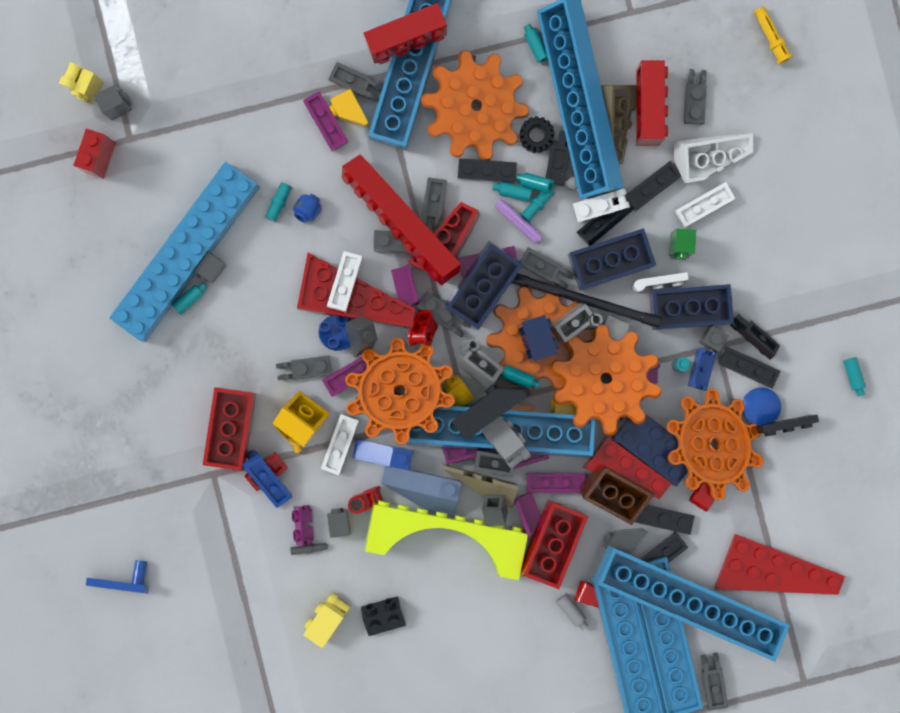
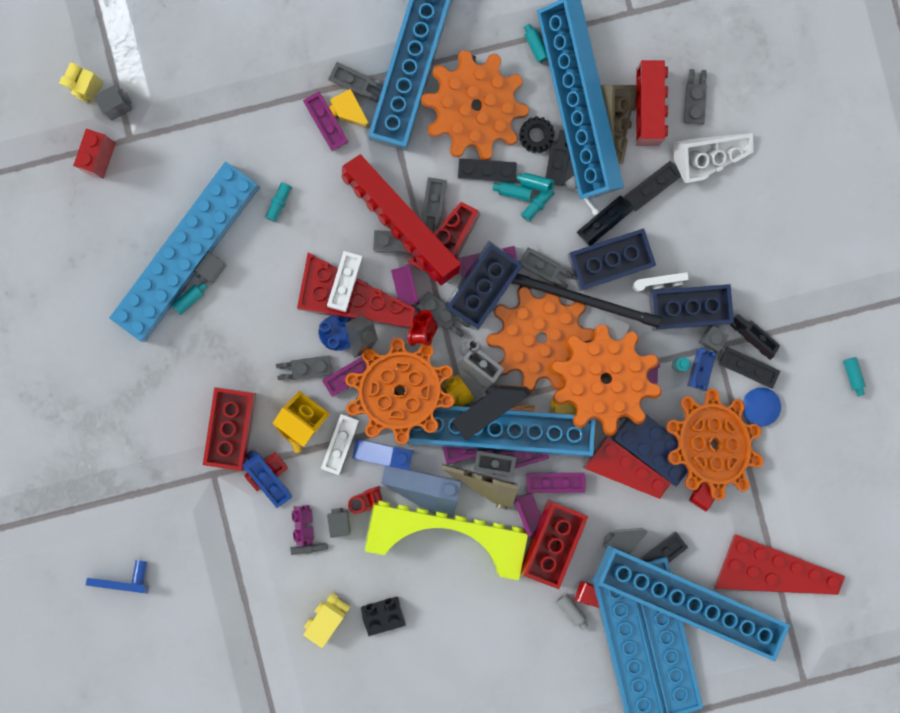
(307, 208): blue head -> none
(406, 34): red brick -> none
(495, 510): dark grey brick -> none
(506, 442): light grey hinge -> none
(518, 221): lavender axle -> none
(519, 377): teal cylinder -> none
(538, 338): dark blue brick -> none
(574, 322): light grey hinge -> none
(600, 205): white plate -> none
(615, 494): reddish brown slope -> none
(666, 519): black plate -> none
(682, 243): green brick -> none
(704, 205): white plate -> none
(714, 683): dark grey hinge -> none
(777, 43): yellow pin -> none
(787, 425): black plate -> none

